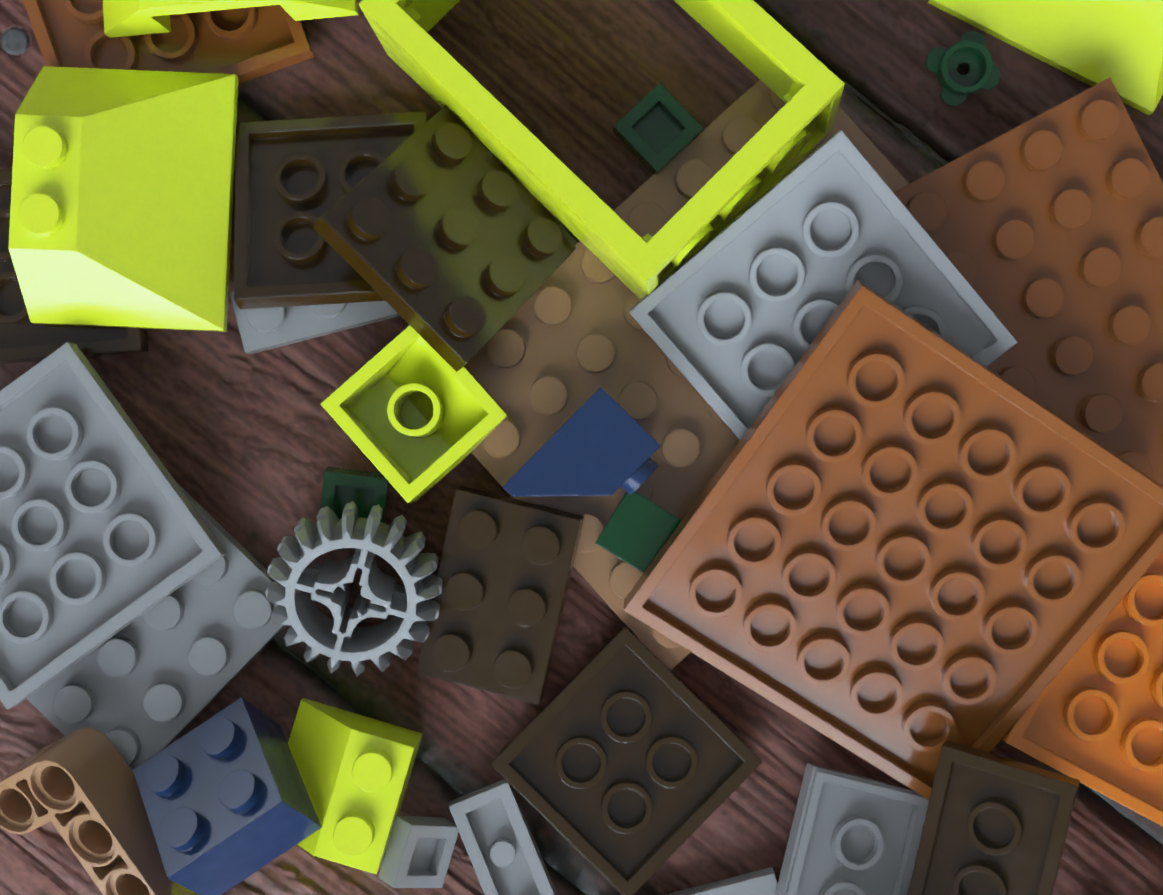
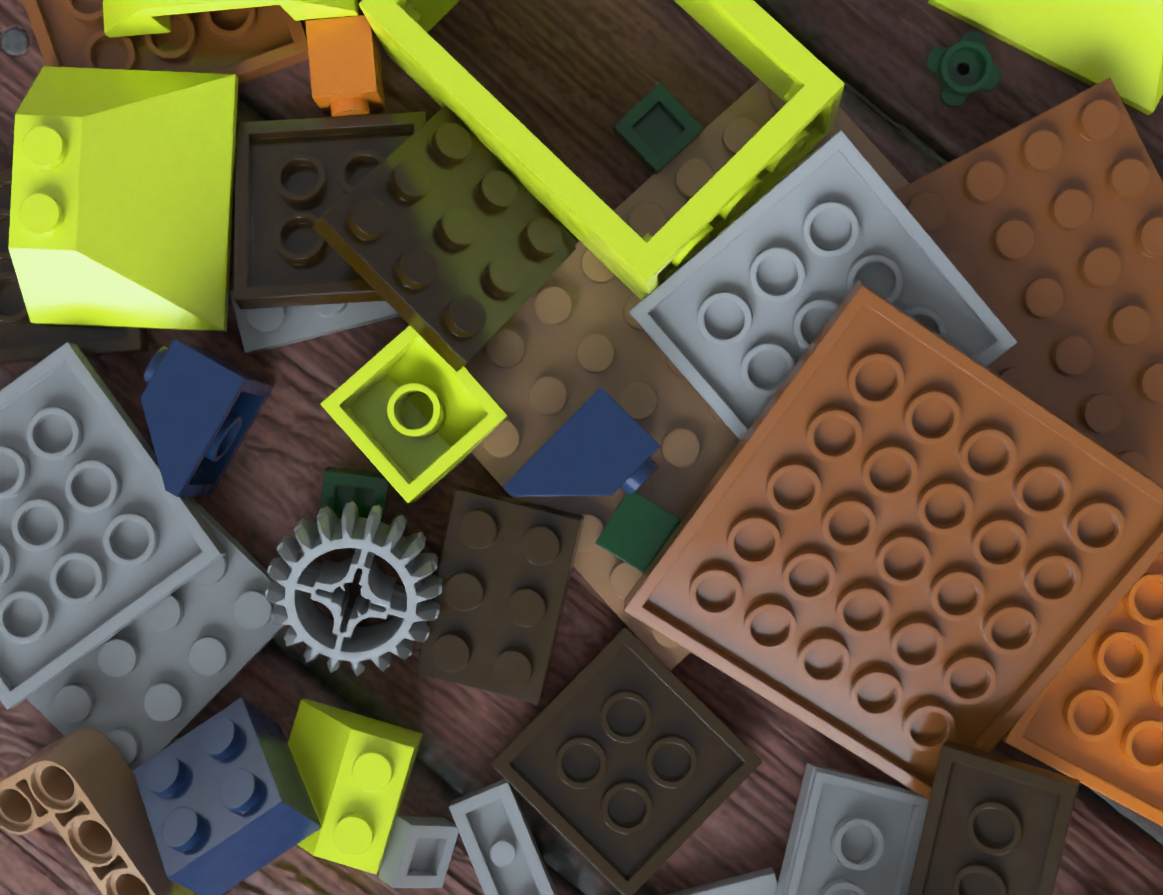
(198, 415): none -> dark blue slope
(345, 66): none -> orange brick

